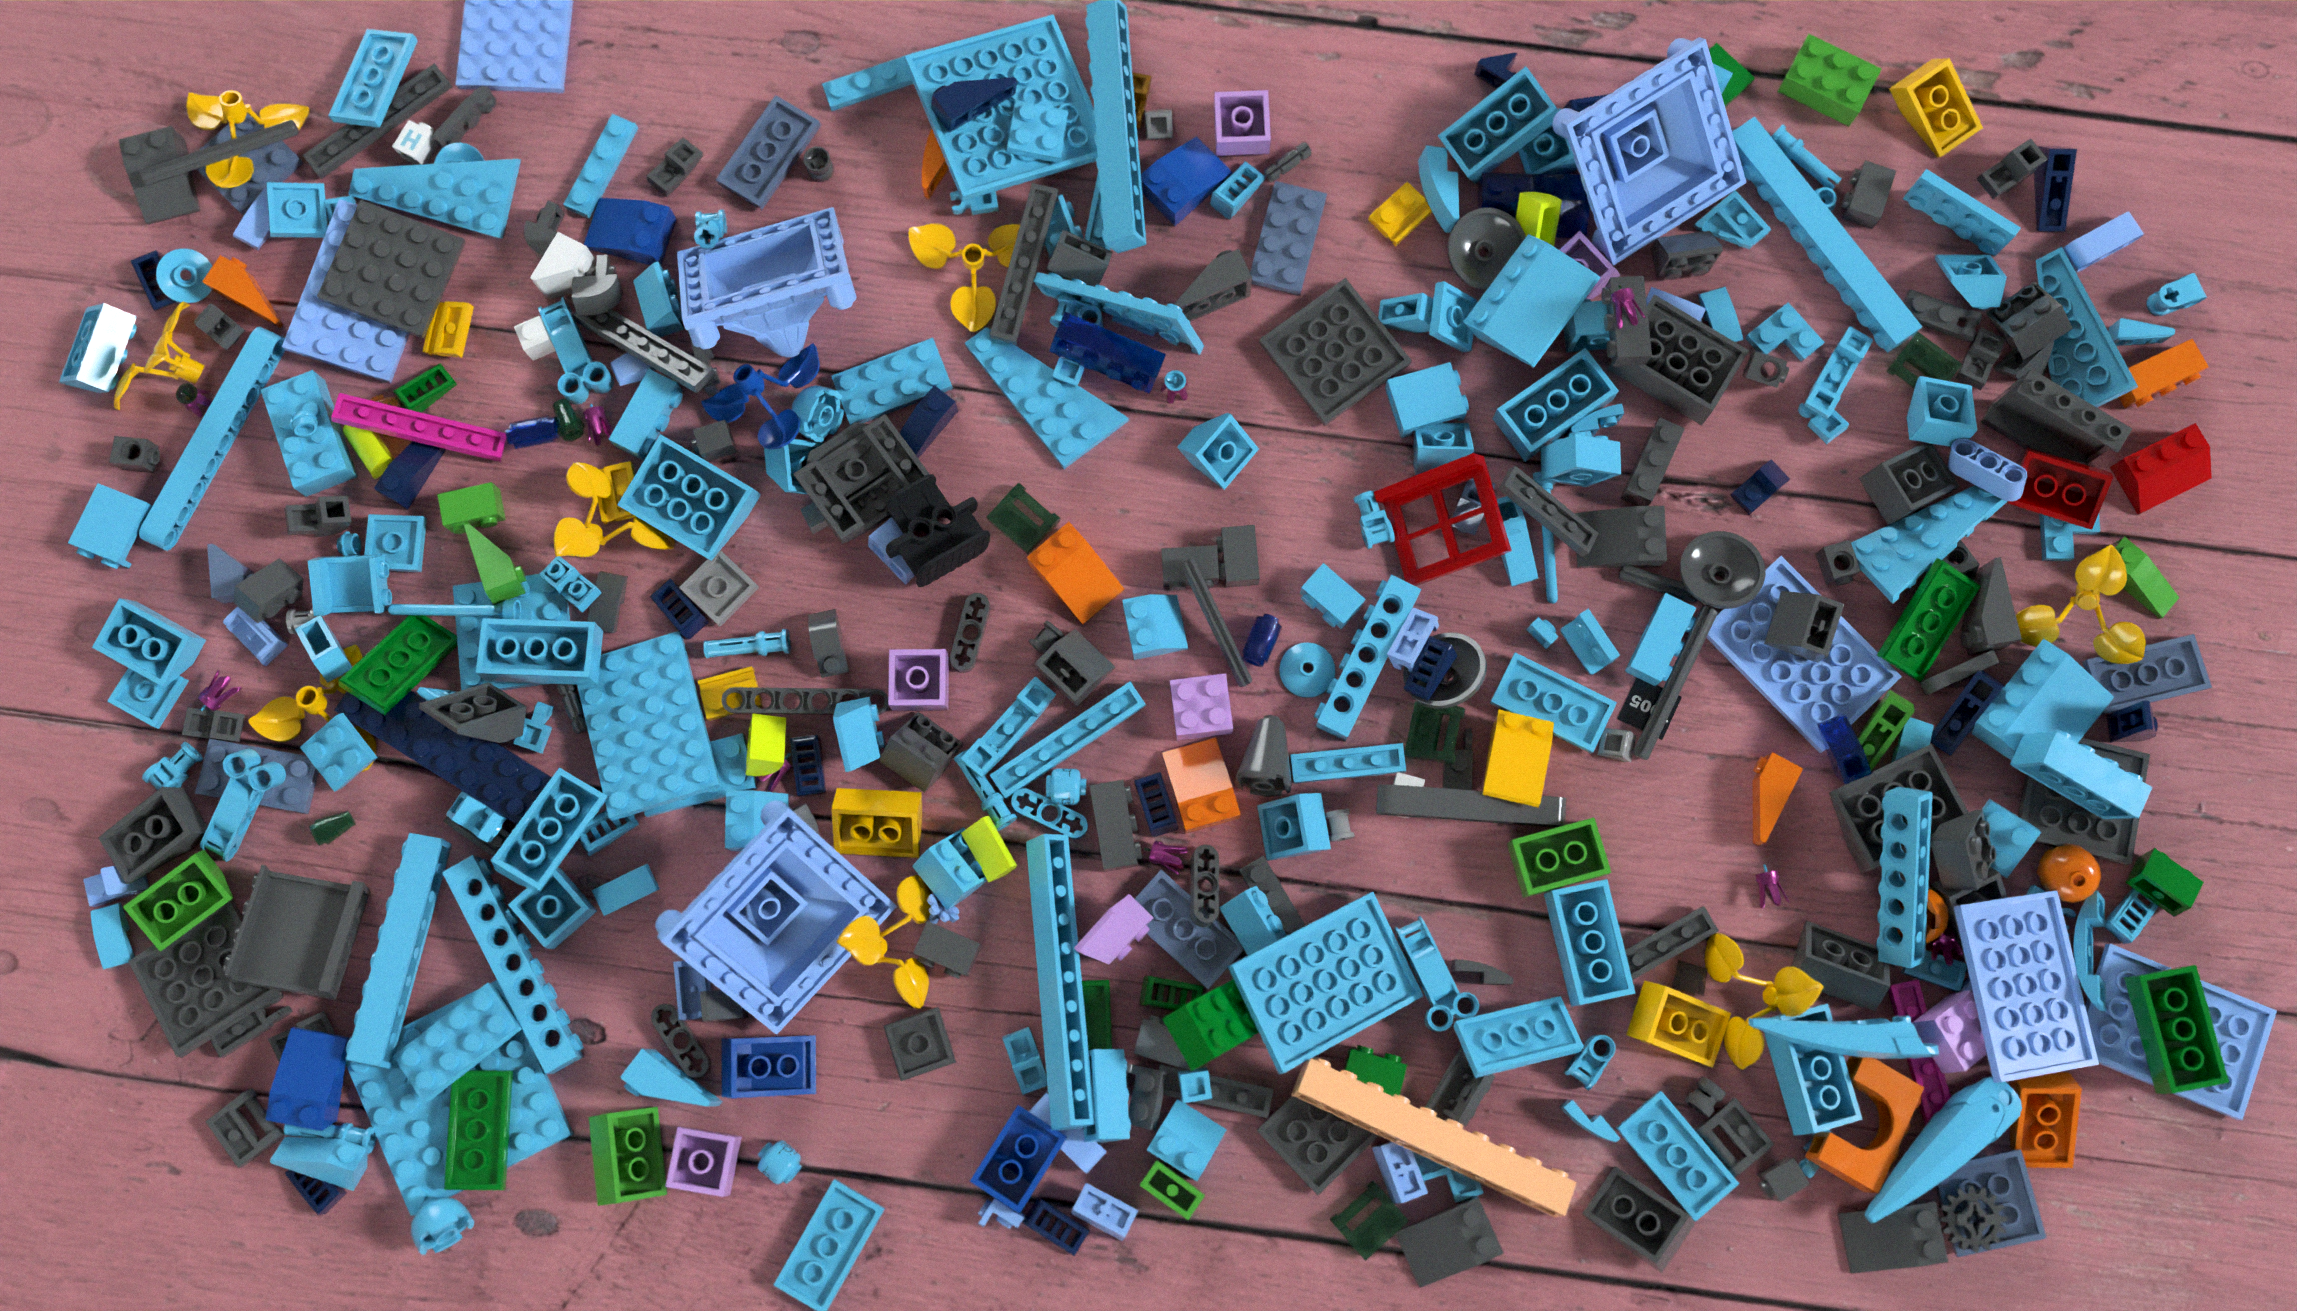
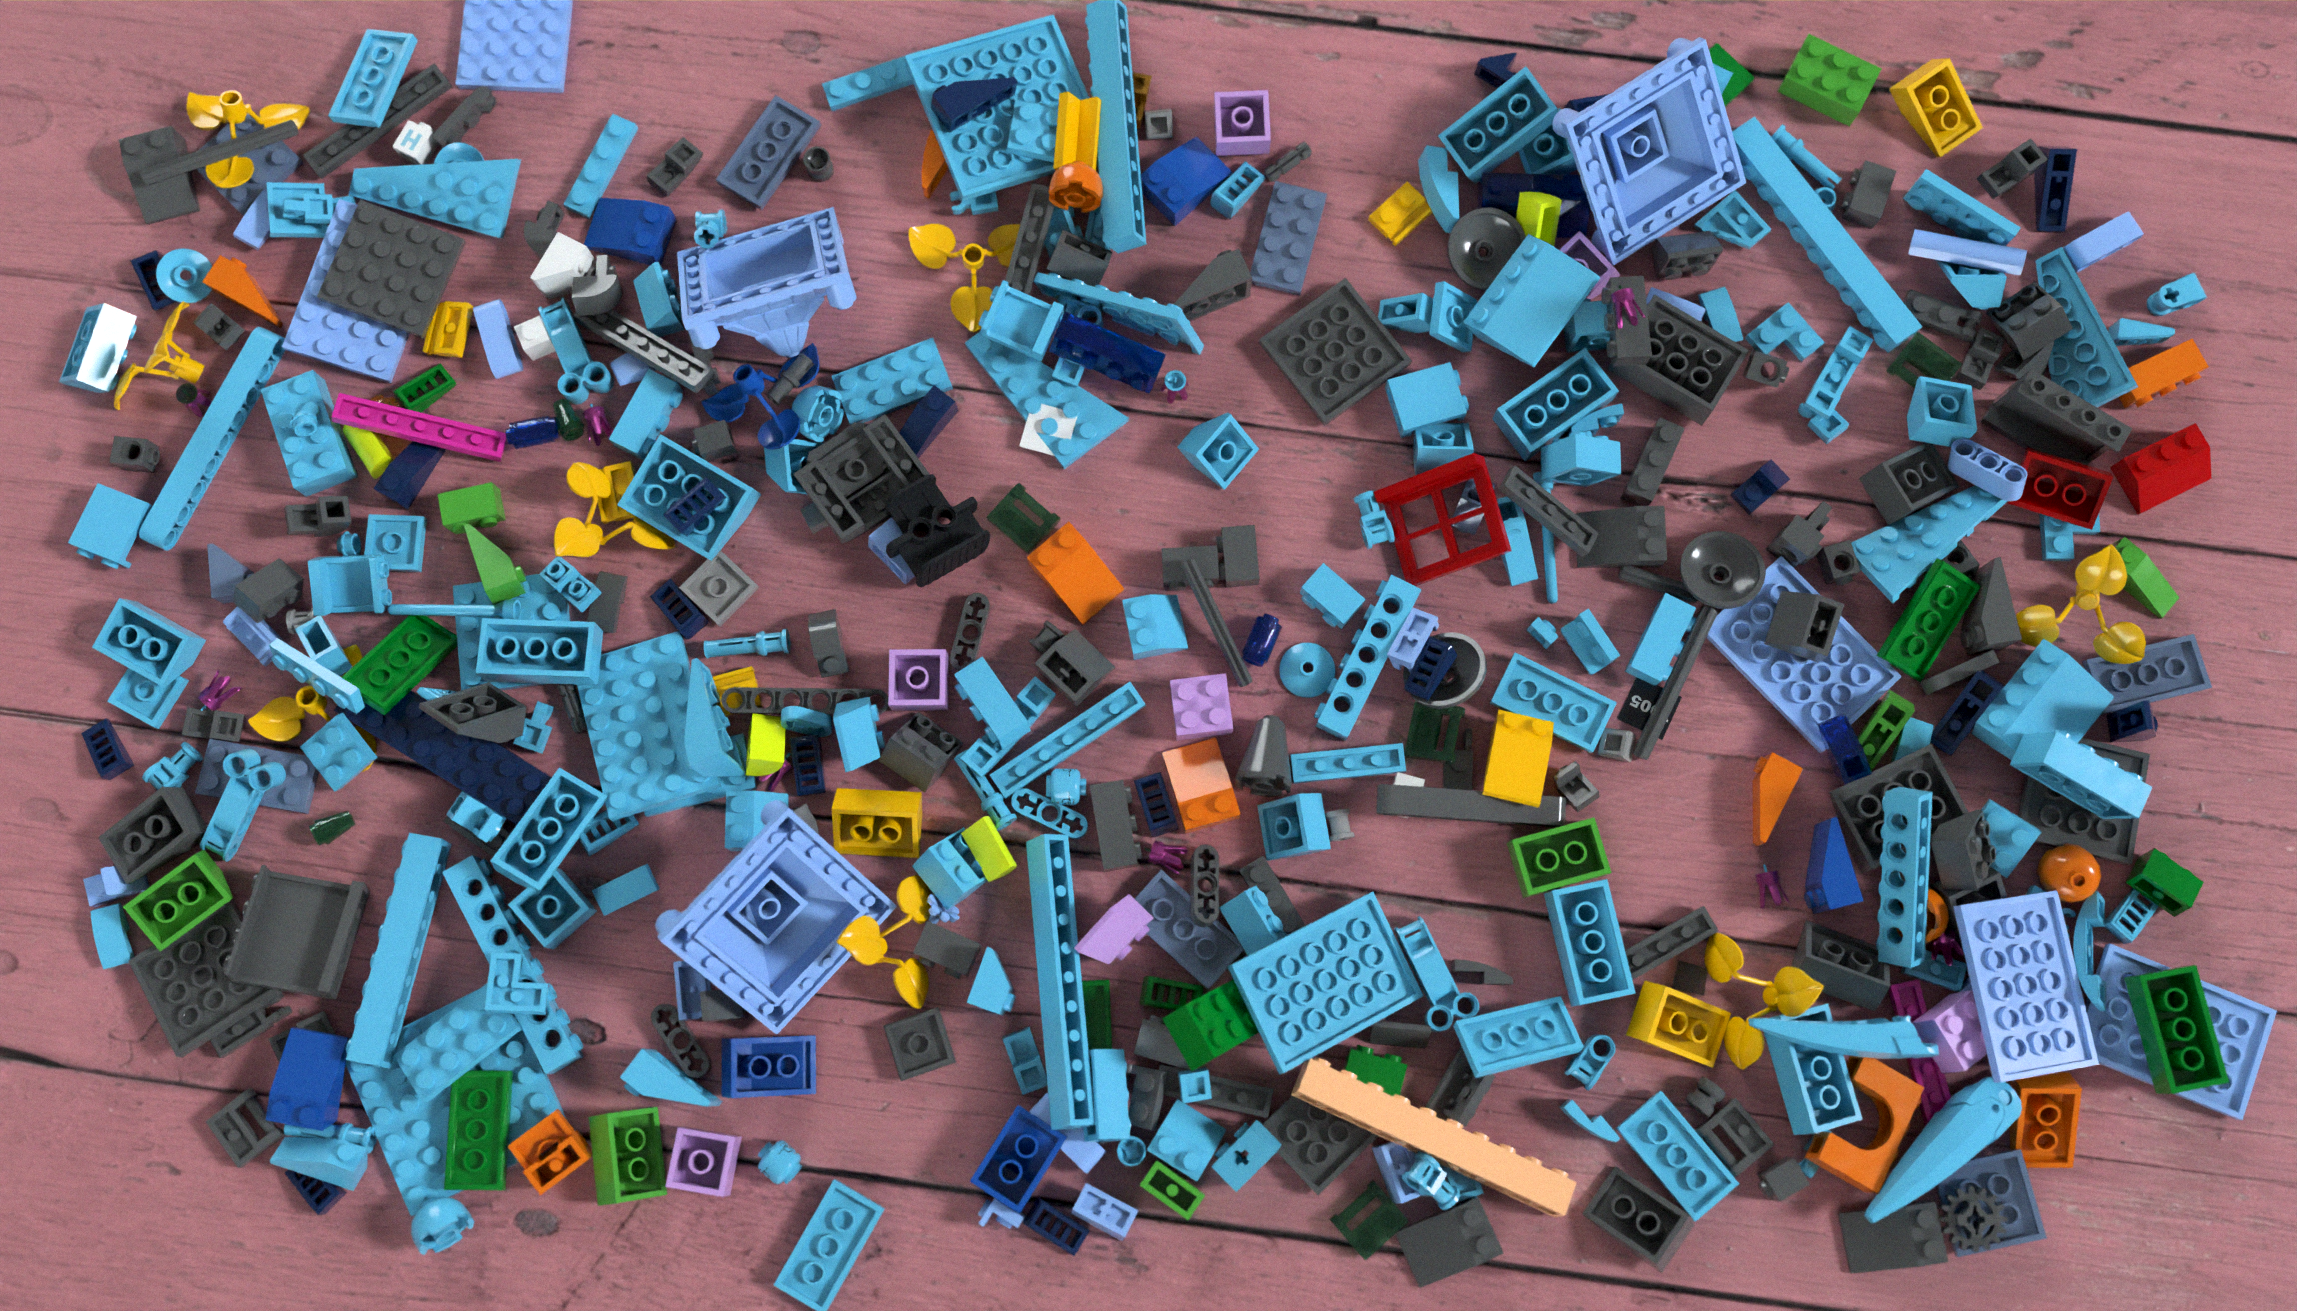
(123, 760): none -> dark blue slope
(314, 207): none -> medium azure plate
(316, 675): none -> medium azure plate
(498, 338): none -> light blue beam
(509, 995): none -> medium azure plate
(559, 1161): none -> orange brick
(688, 499): none -> dark blue slope
(706, 738): none -> medium azure wedge
(789, 379): none -> dark grey pin
(806, 721): none -> medium azure beam
(991, 703): none -> medium azure brick
(992, 986): none -> medium azure slope
(1020, 321): none -> medium azure panel
(1032, 440): none -> white sticker
(1076, 186): none -> orange cylinder
(1077, 130): none -> yellow panel
(1131, 1151): none -> medium azure wheel
(1238, 1169): none -> medium azure brick
(1399, 1034): none -> dark grey slope
(1429, 1181): none -> medium azure connector
(1575, 786): none -> dark grey bracket
(1801, 537): none -> dark grey brick
(1830, 872): none -> blue slope
(1967, 252): none -> light blue brick

